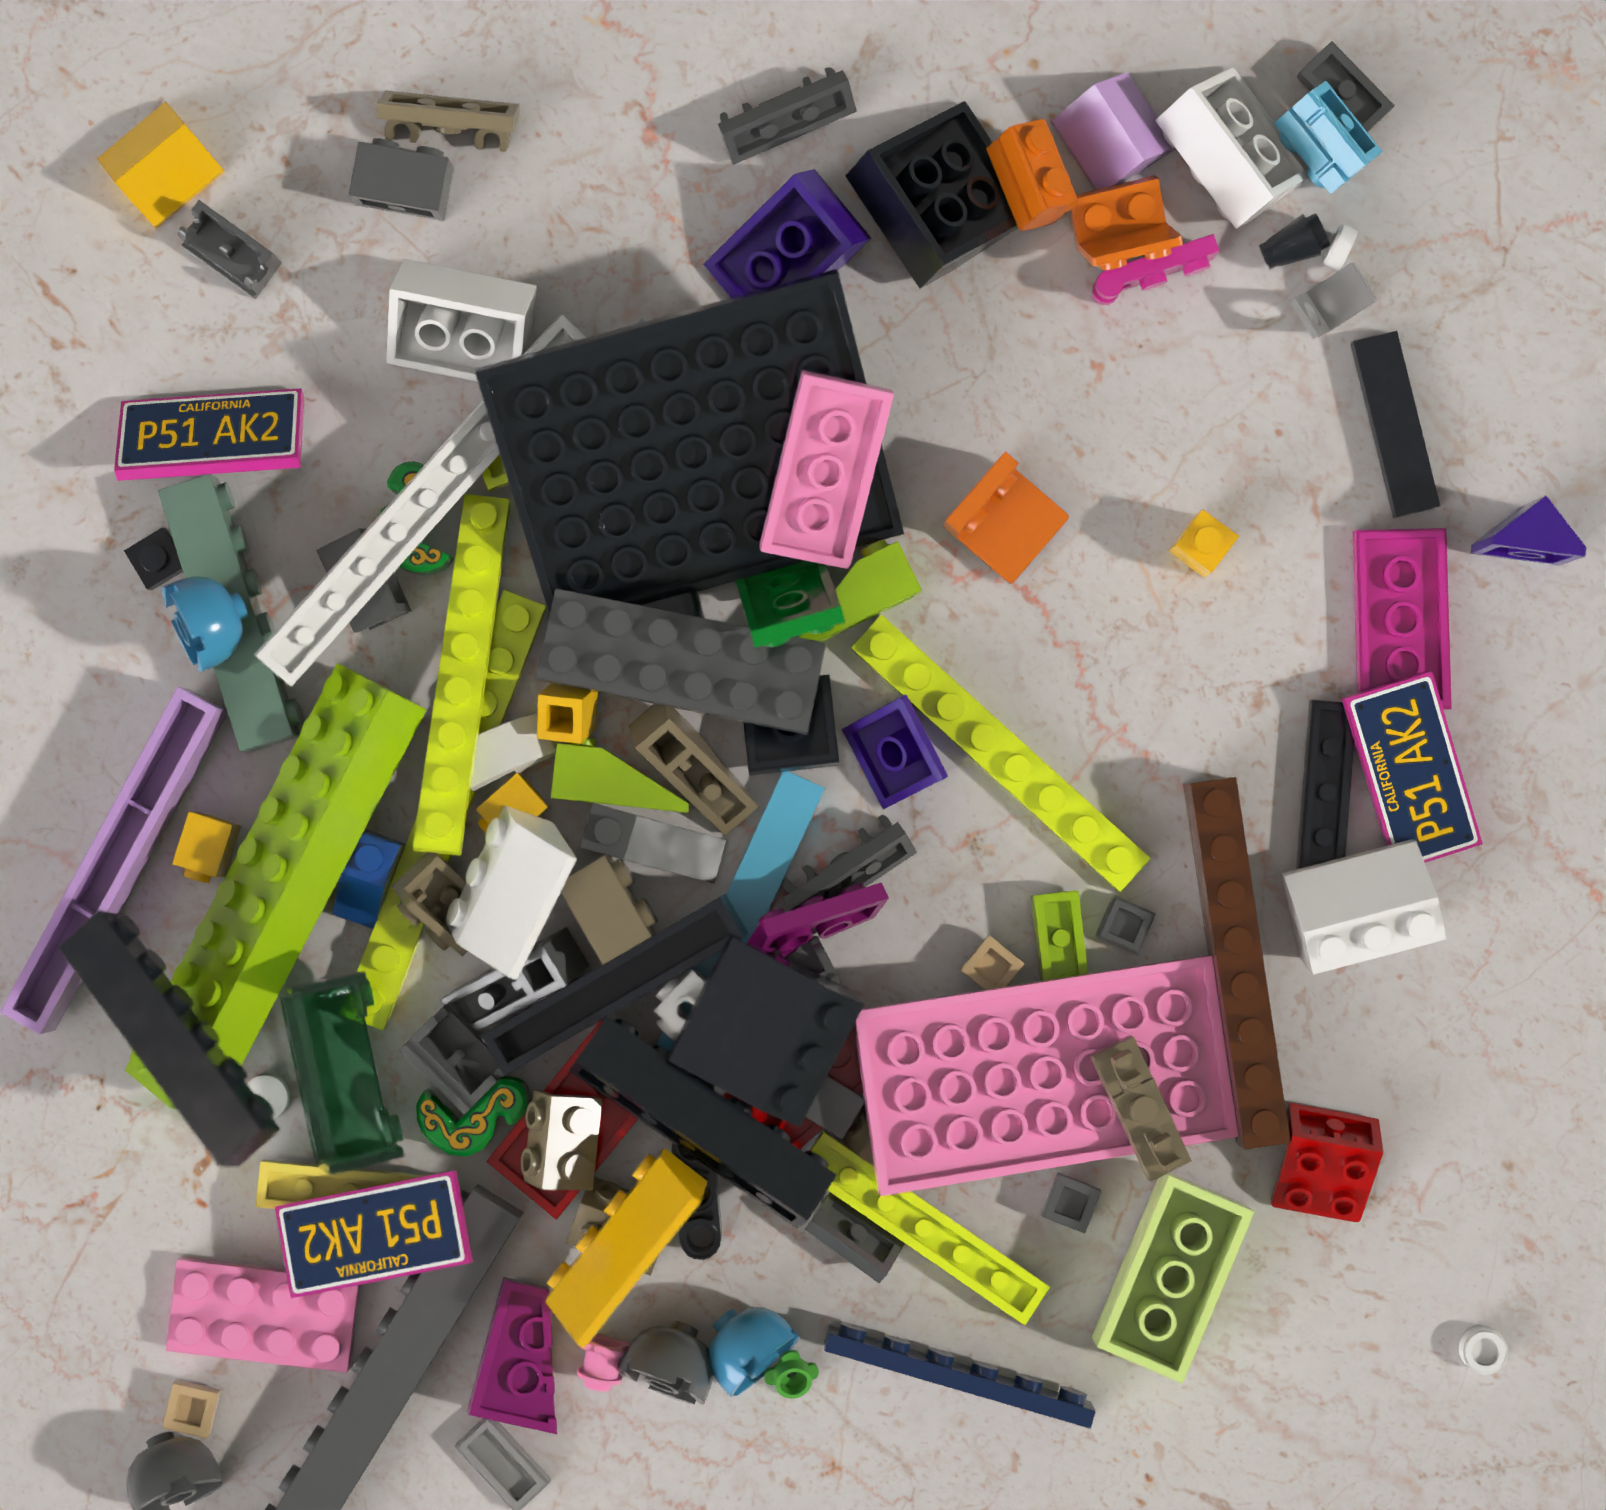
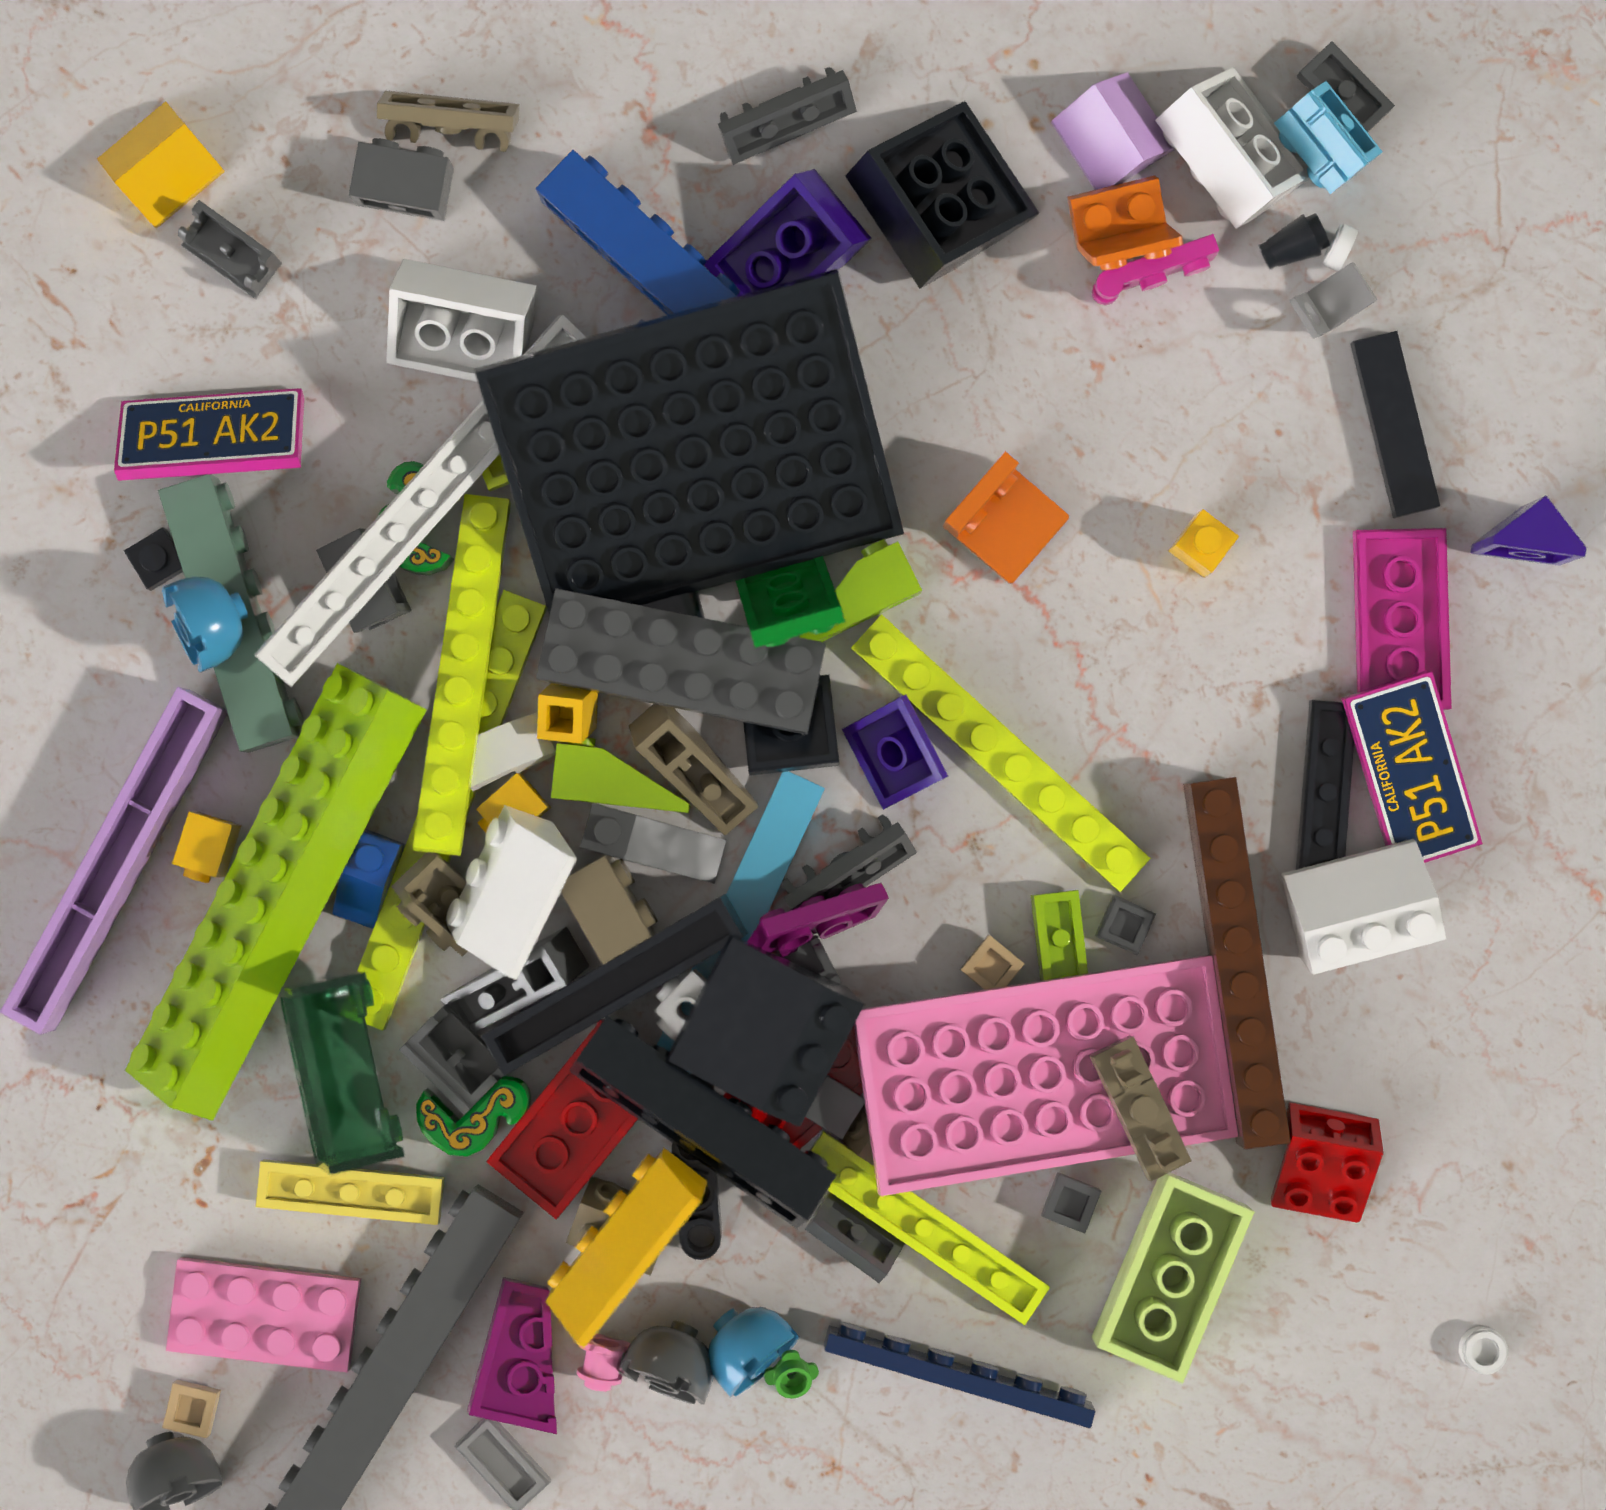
(170, 1038): black brick -> none
(273, 1090): white tile -> none
(373, 1234): tile -> none
(561, 1141): dark tan bracket -> none
(629, 239): none -> blue brick
(826, 469): bright pink plate -> none
(1032, 175): orange brick -> none

